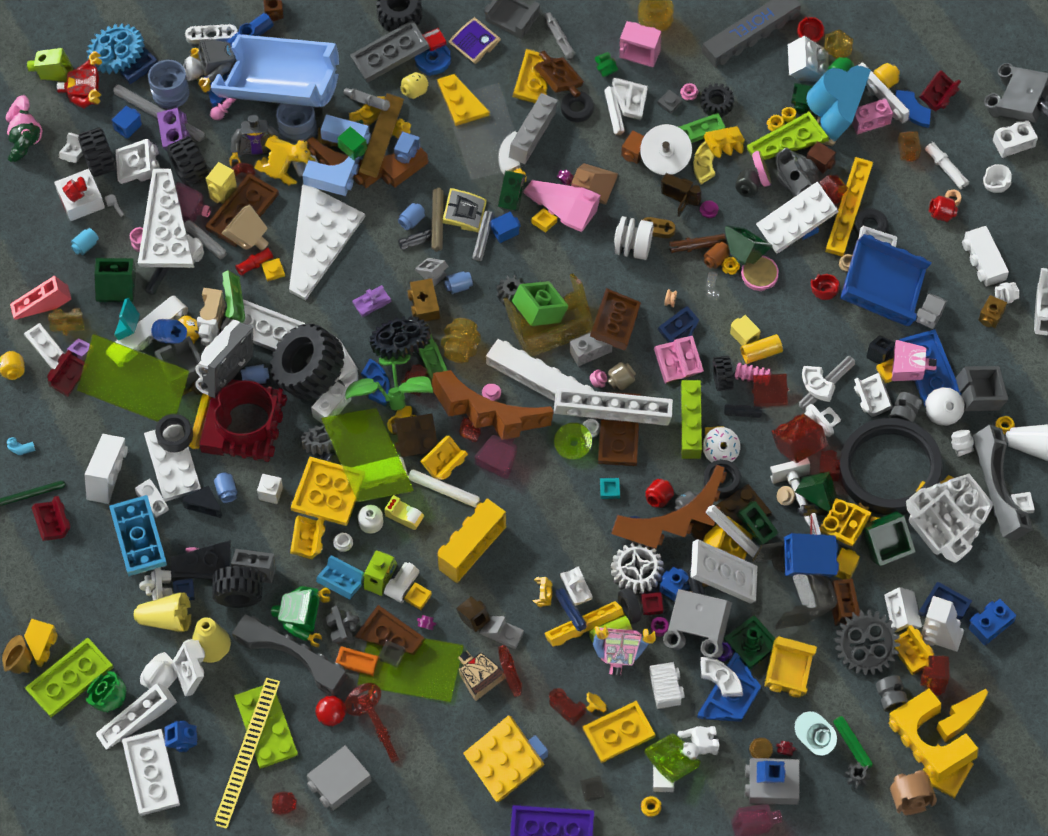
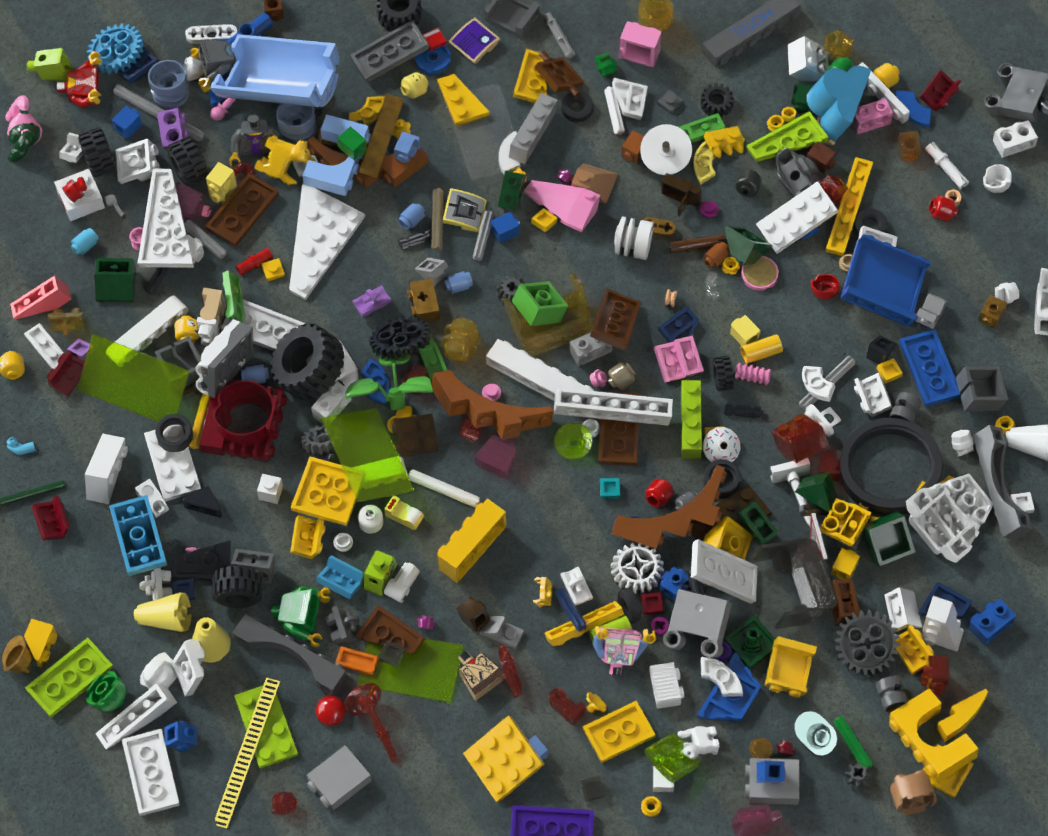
(128, 320): teal panel -> none
(168, 331): blue piece -> none
(225, 487): medium blue brick -> none
(247, 229): tan torso -> none
(368, 99): light grey piece -> none
(417, 596): yellow plate -> none
(443, 458): yellow bracket -> none
(689, 88): bright pink plate -> none
(732, 530): white axle -> none
(762, 168): bright pink tile -> none
(770, 390): clear red piece -> none
(786, 495): tan plate -> none
(811, 28): red hair -> none
(811, 554): blue panel -> none
(910, 362): bright pink torso -> none
(944, 406): white cylinder -> none
(985, 256): white brick -> none

